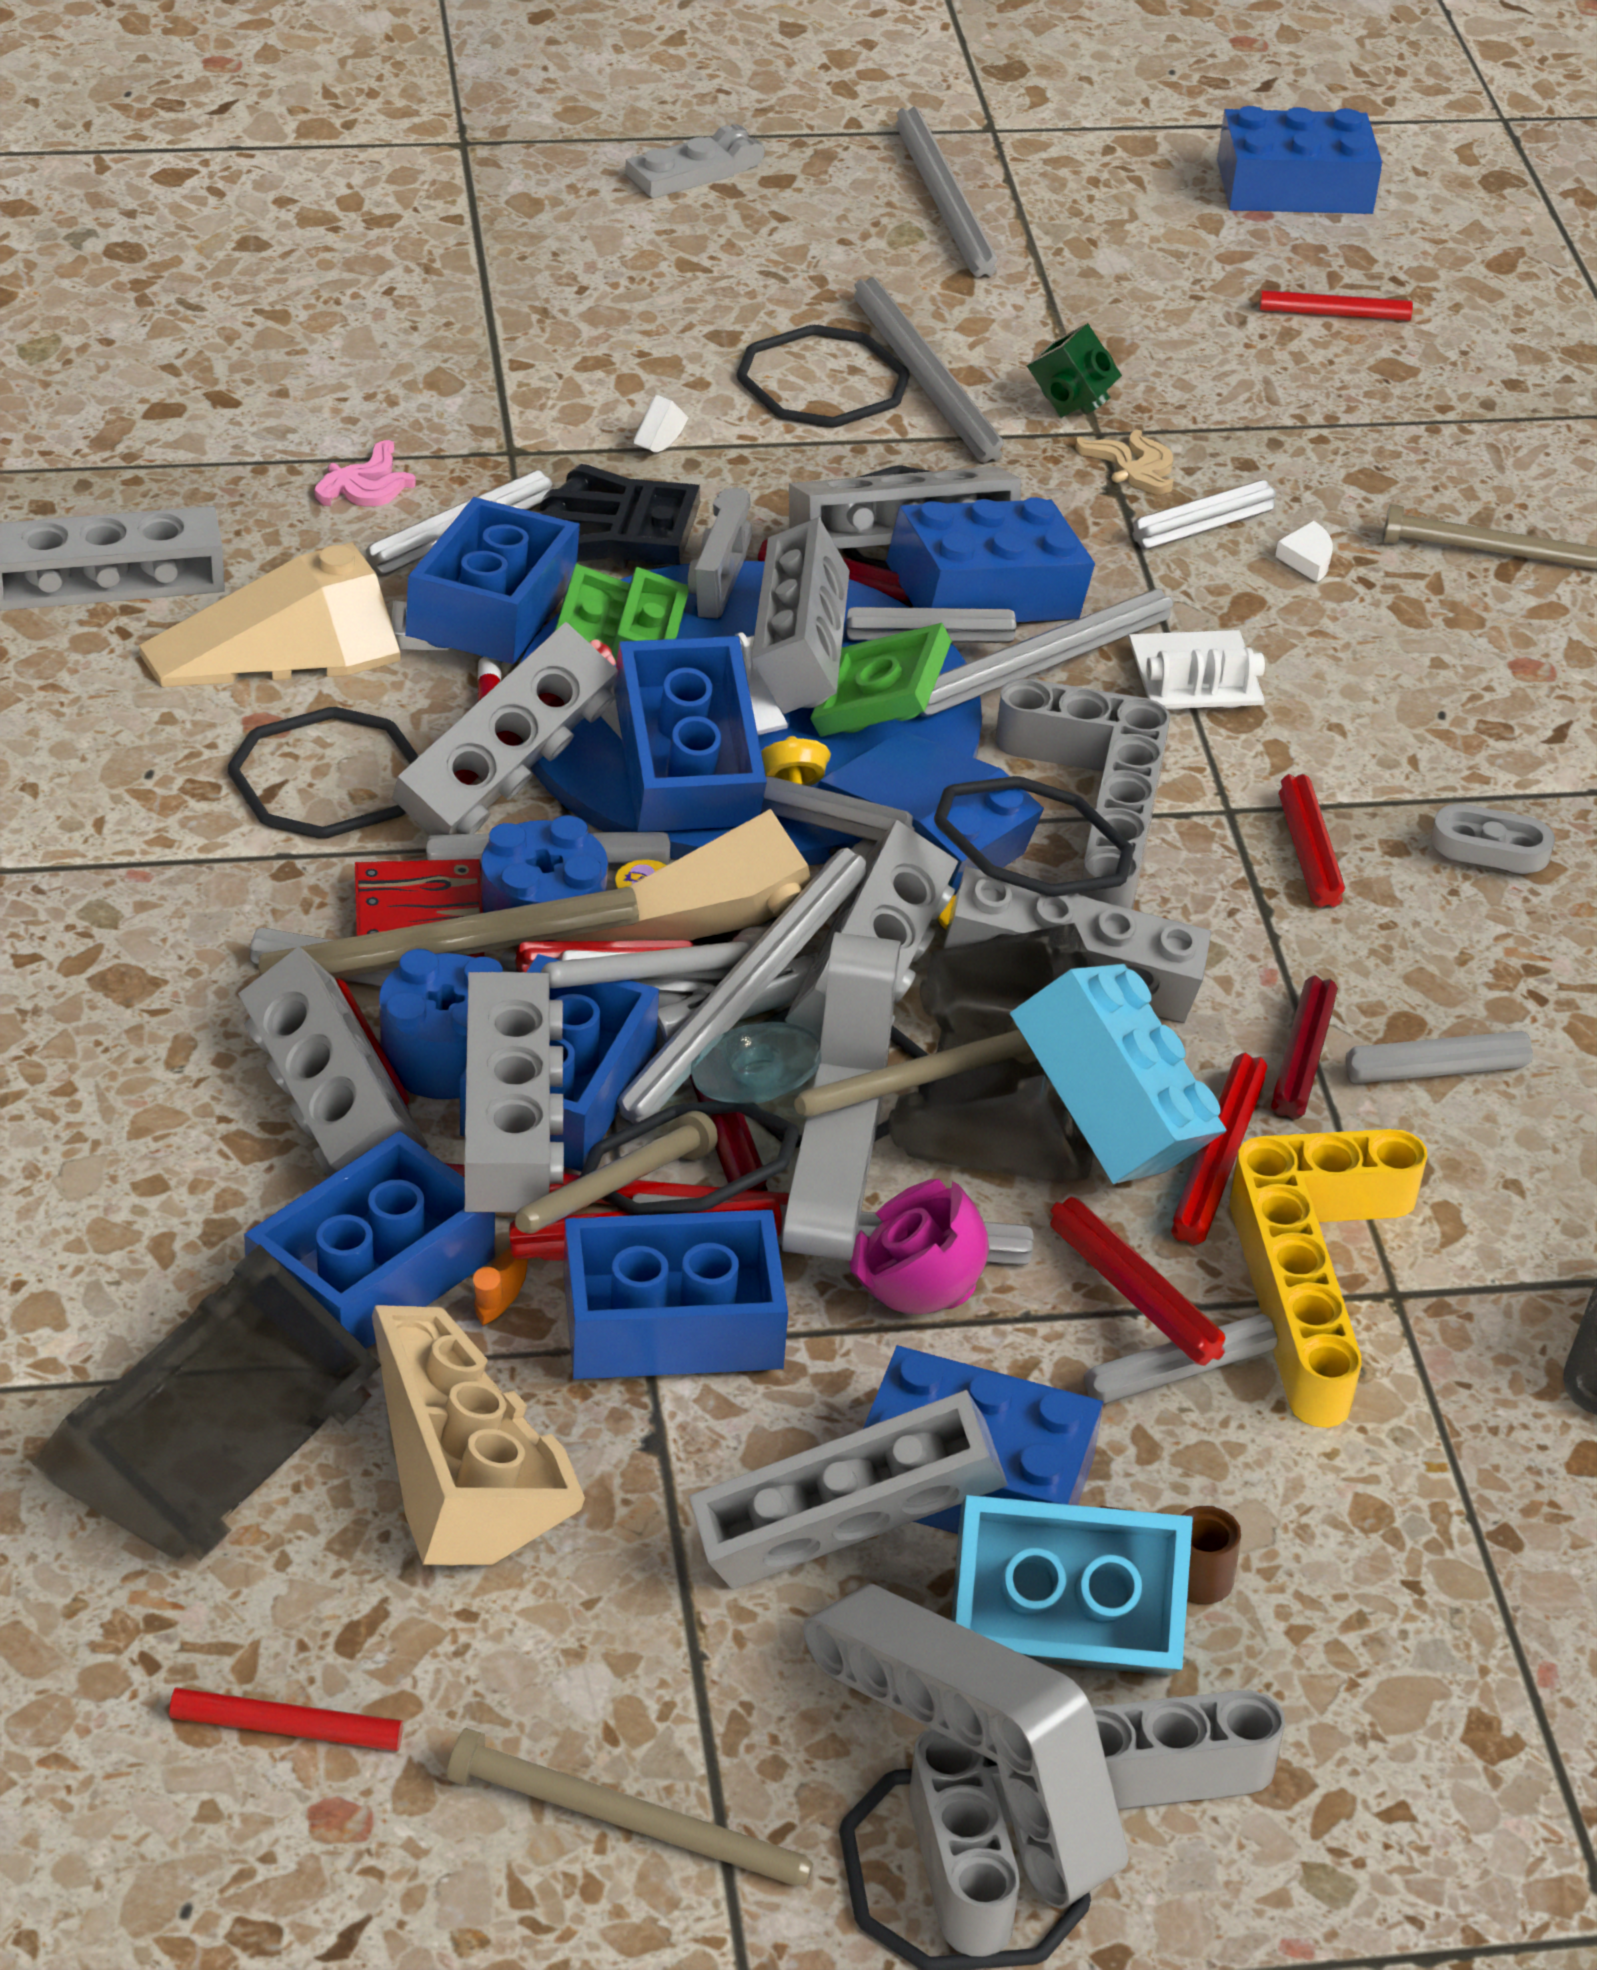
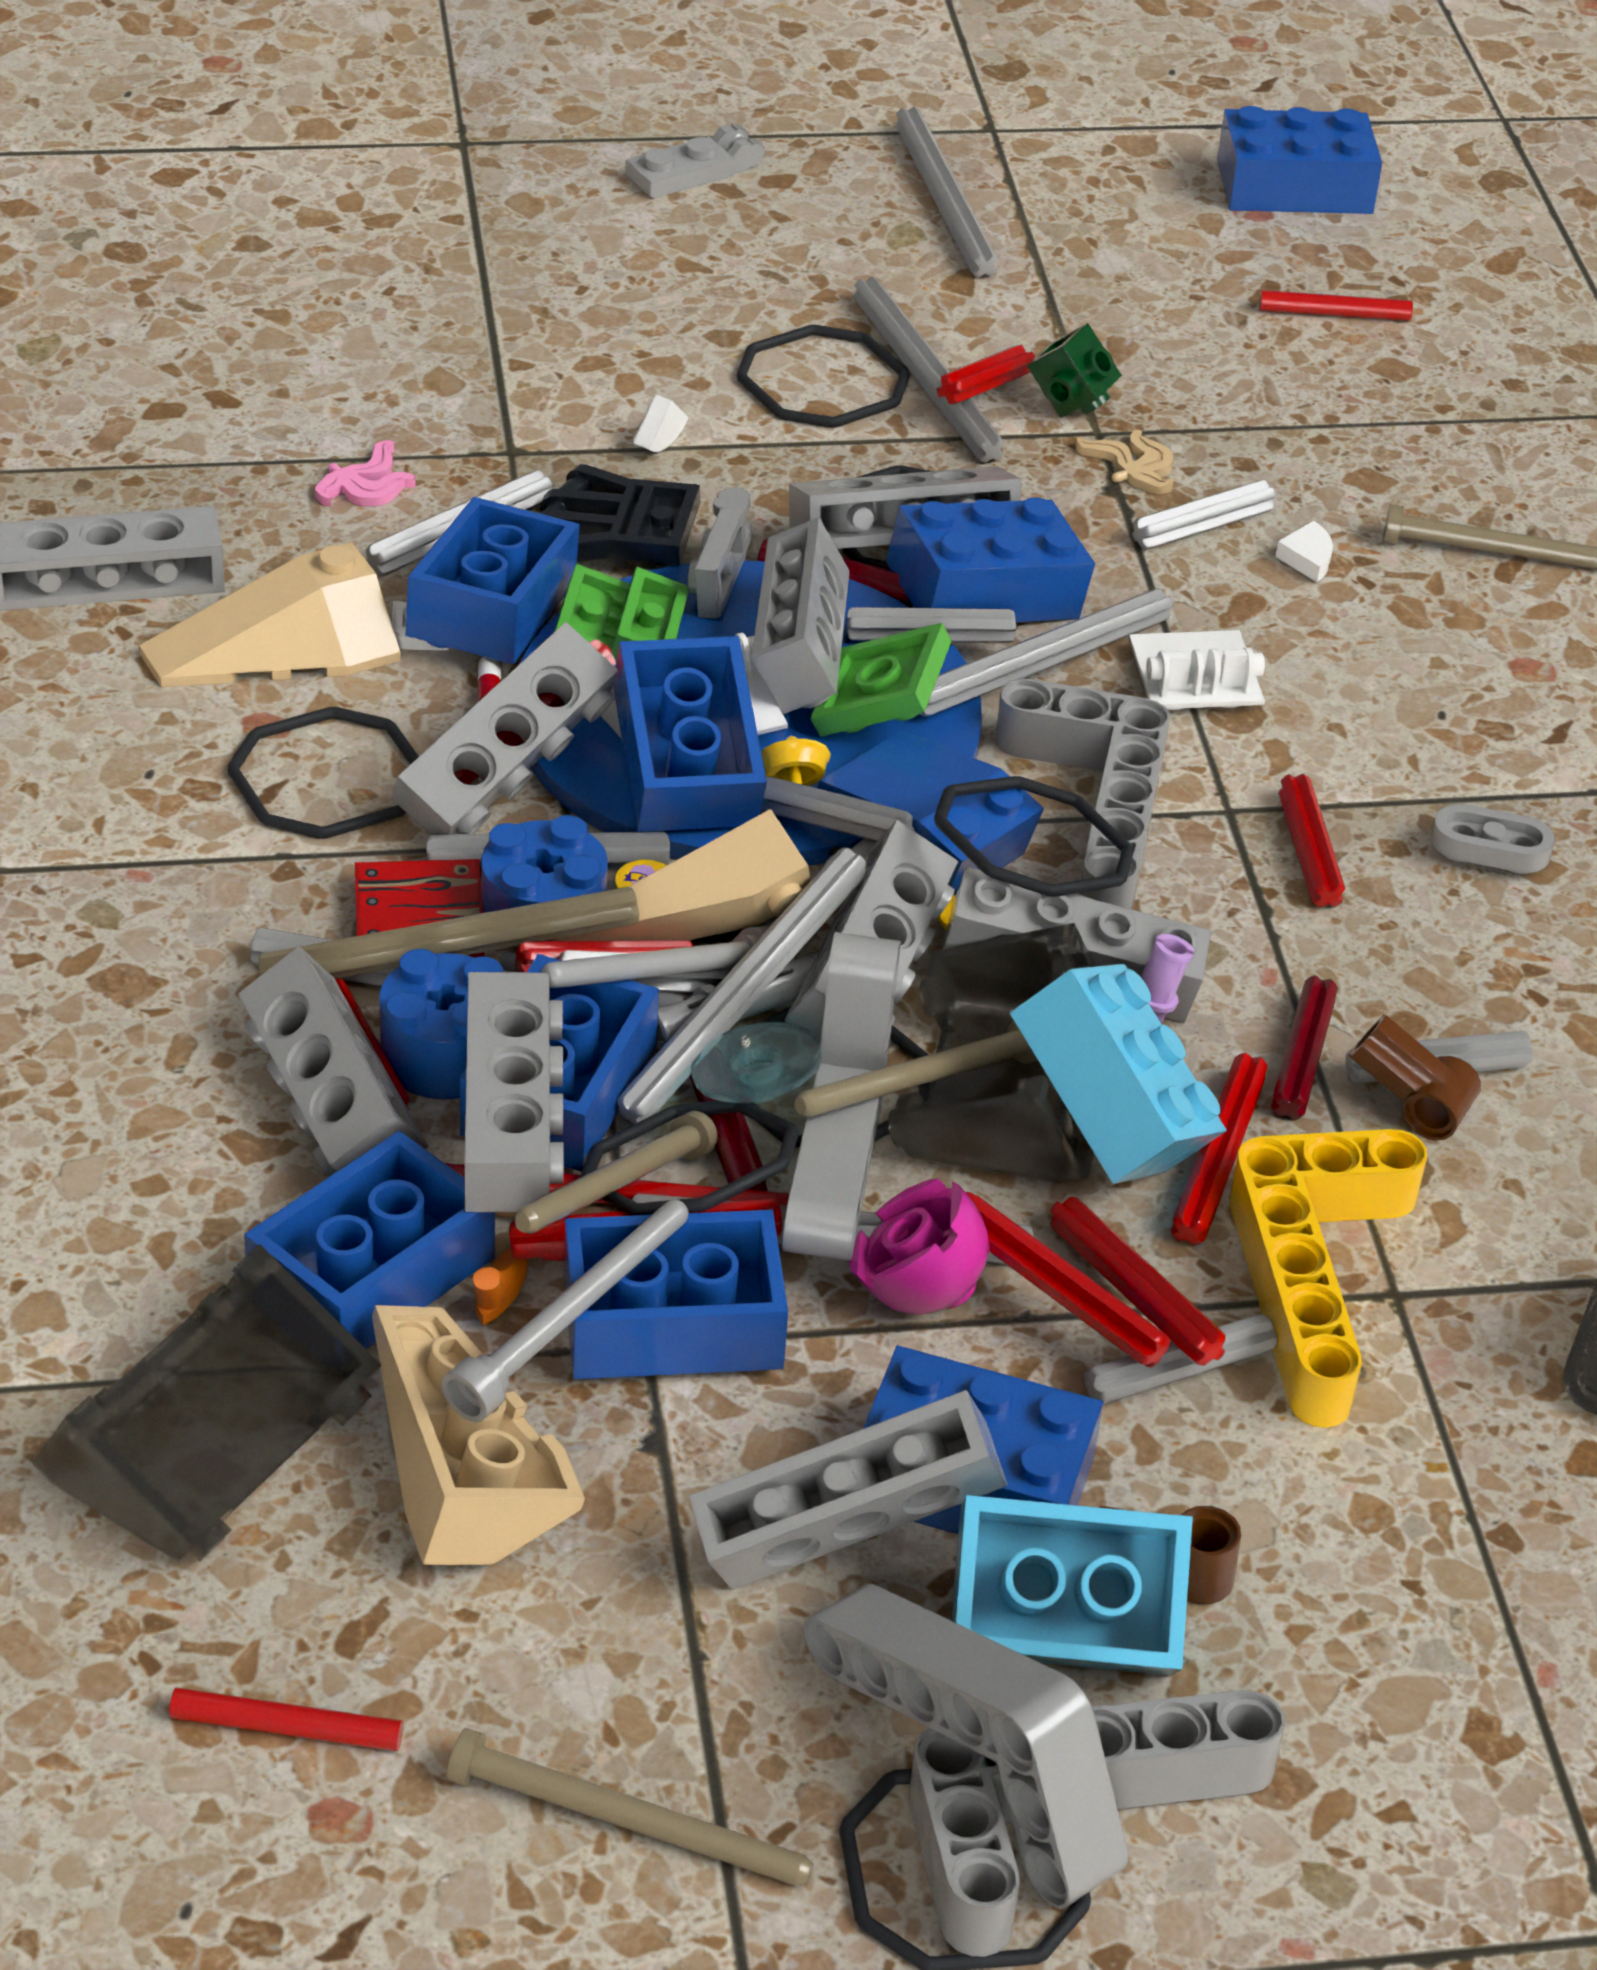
(480, 1383): none -> light grey piece
(985, 374): none -> red axle
(1072, 1288): none -> red axle
(1165, 972): none -> lavender axle
(1433, 1088): none -> reddish brown piece

